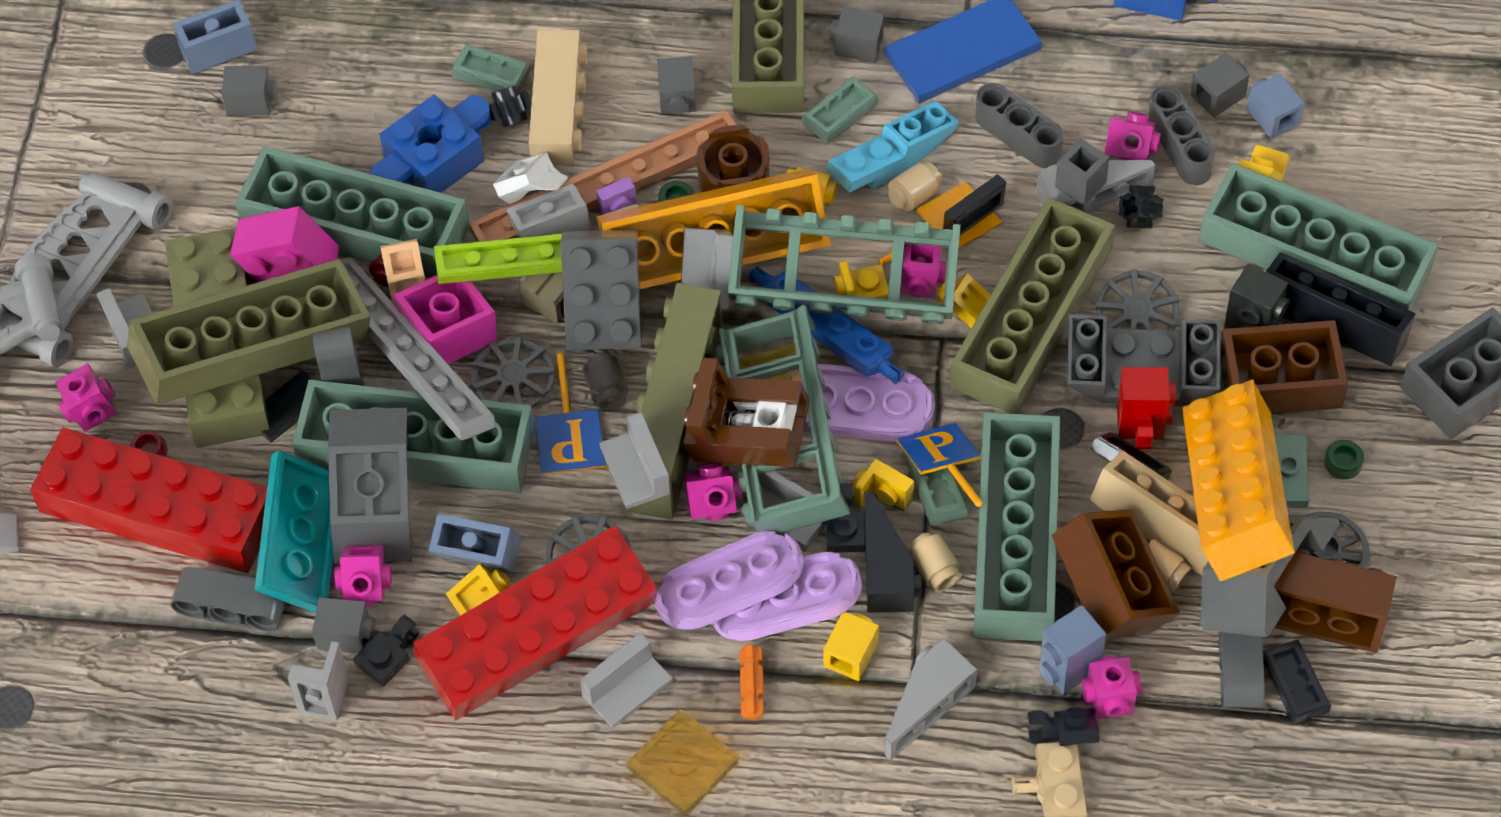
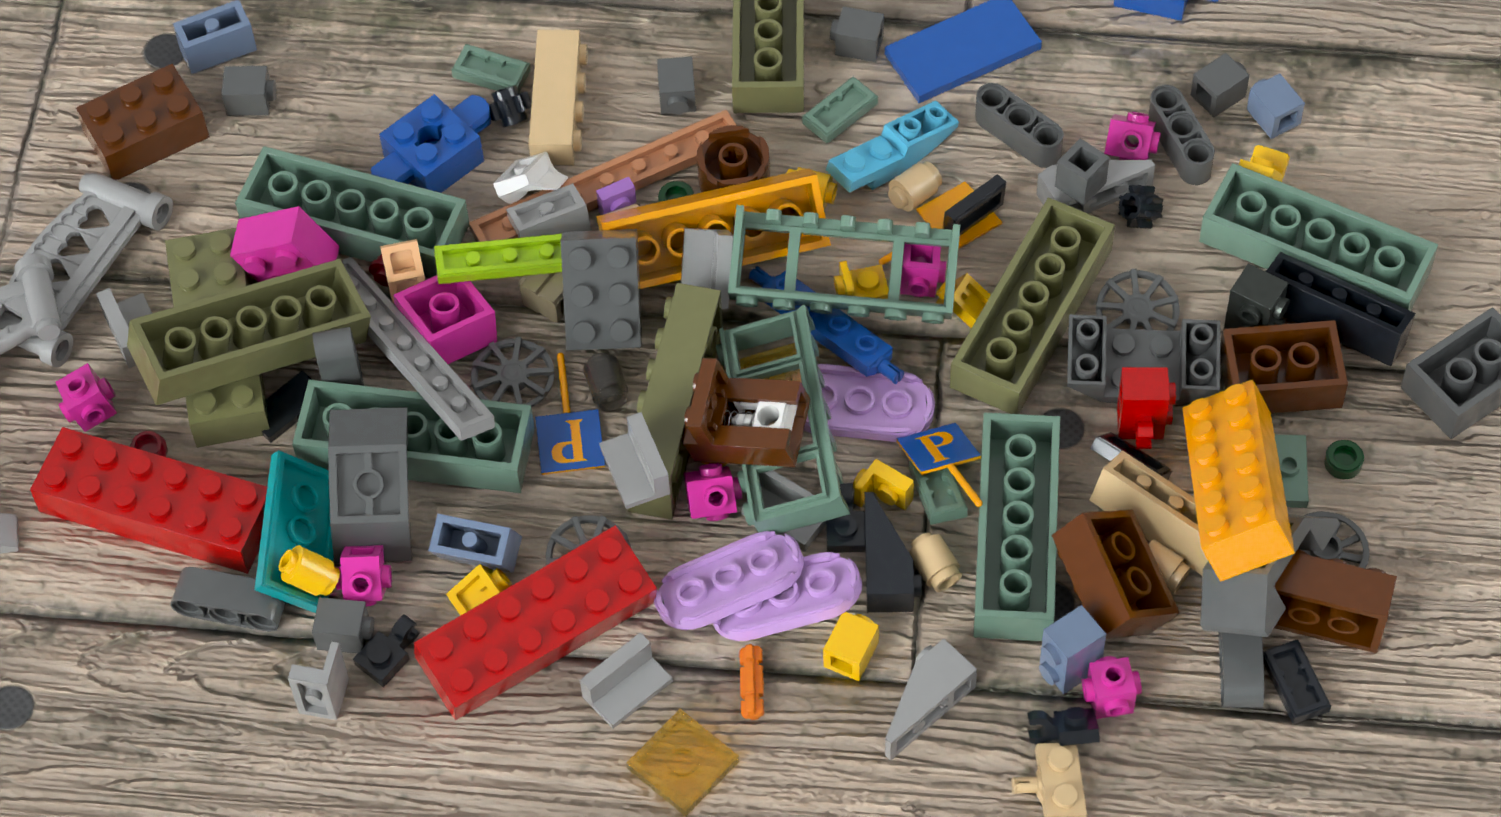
(142, 122): none -> reddish brown brick
(309, 571): none -> yellow brick

